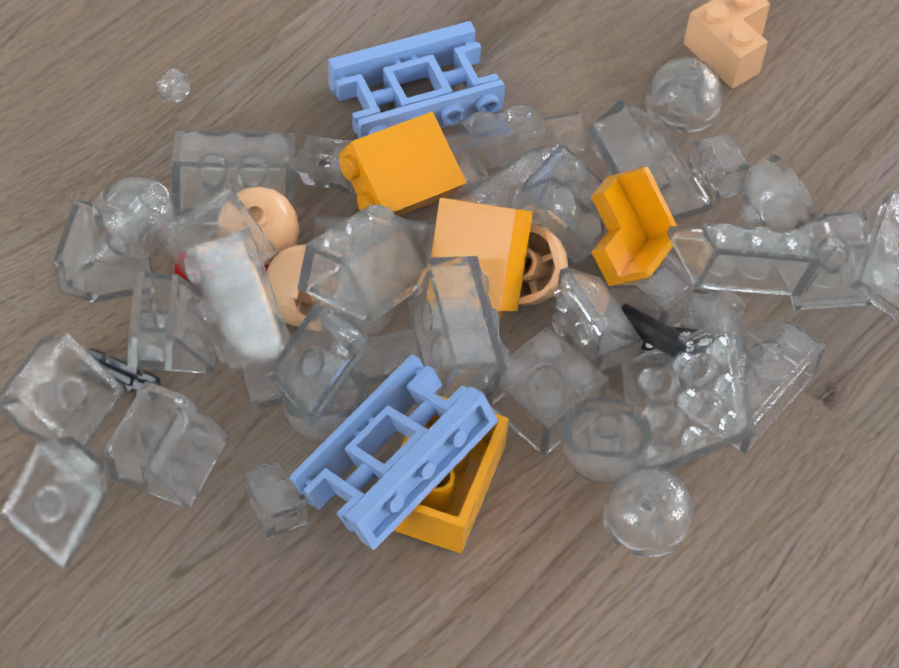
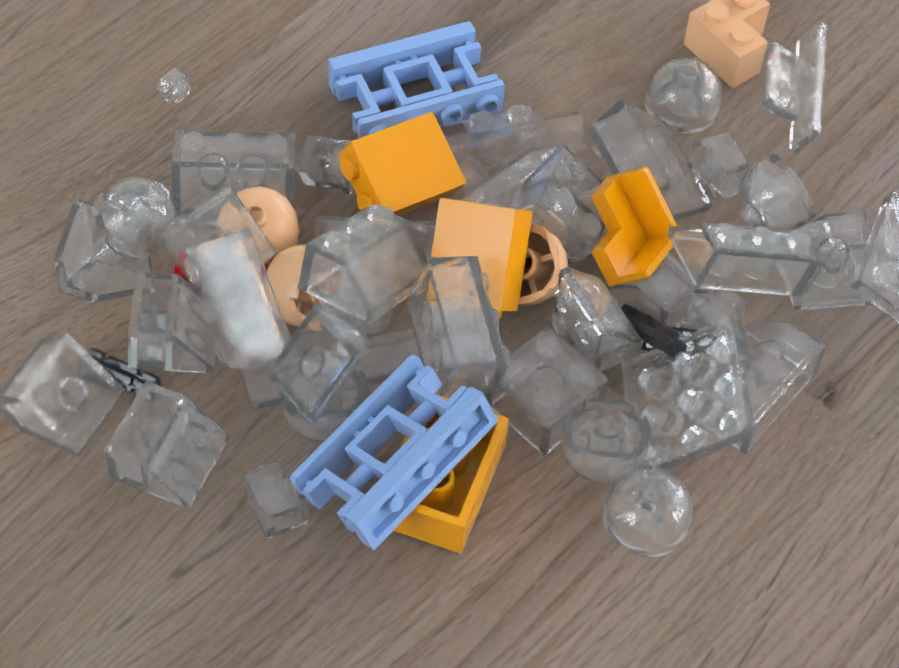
(57, 497): clear slope -> none
(795, 85): none -> clear bracket

